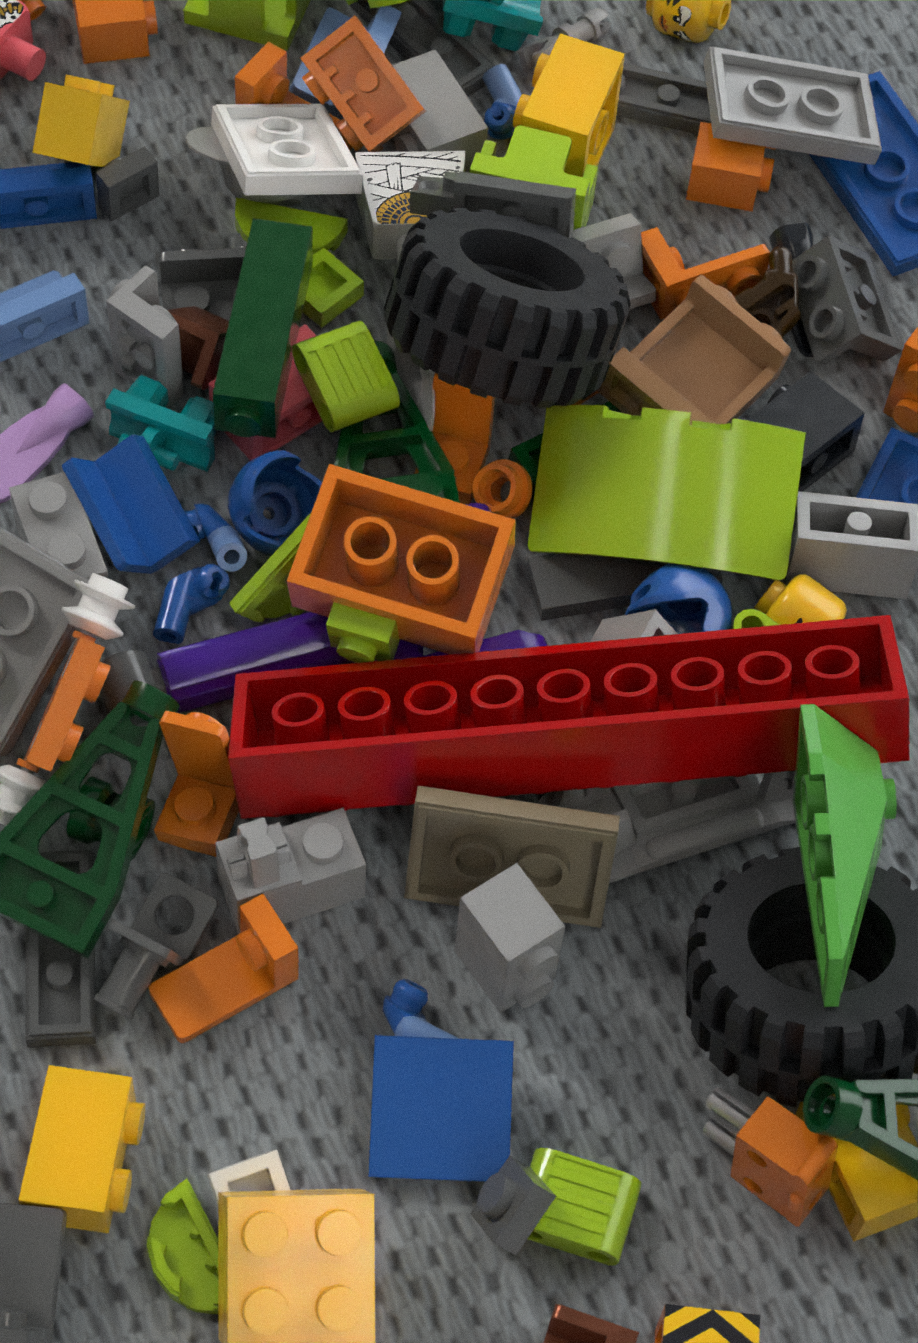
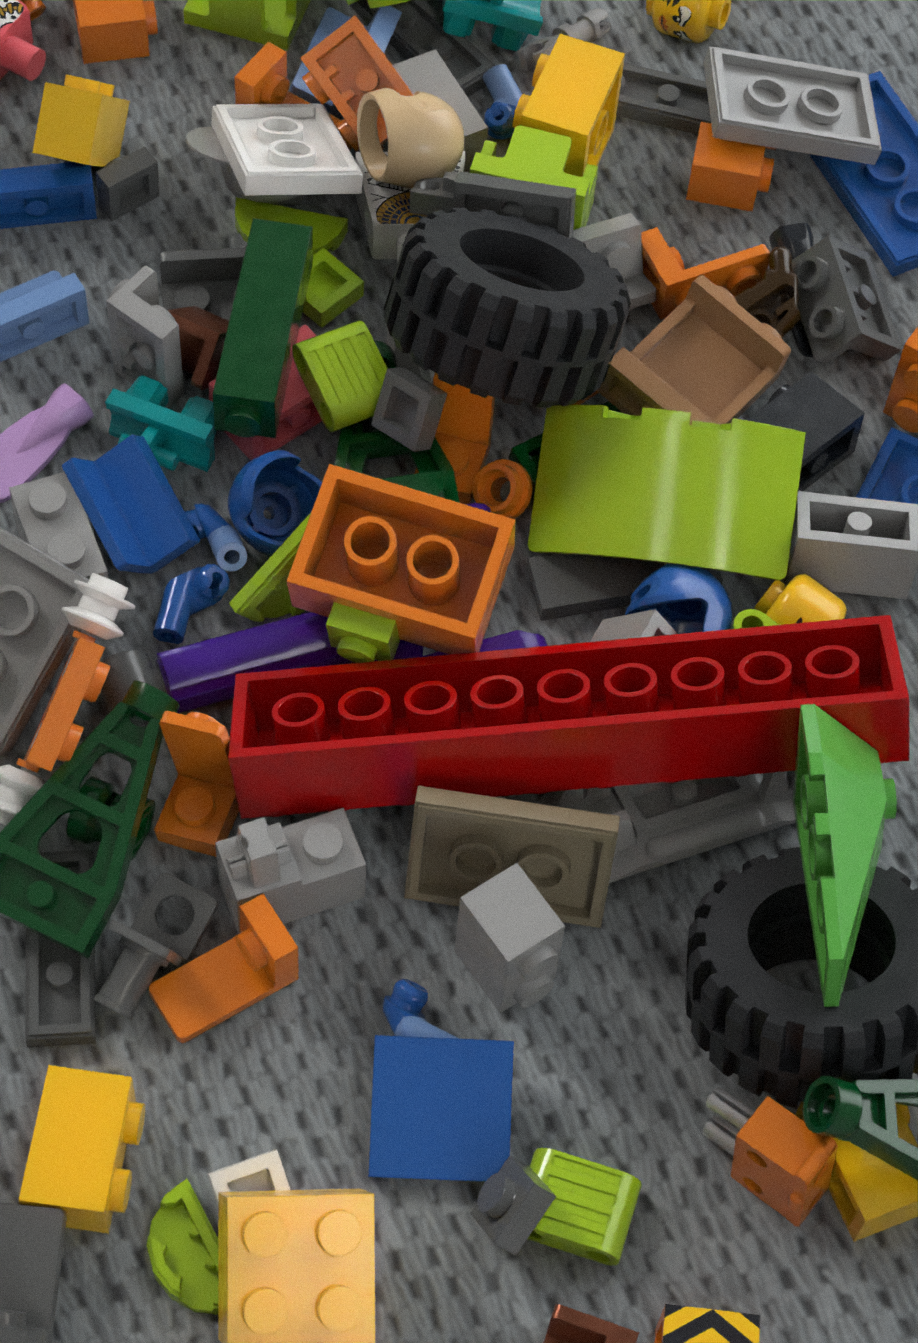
(409, 409): none -> dark grey plate
(421, 135): none -> tan helmet

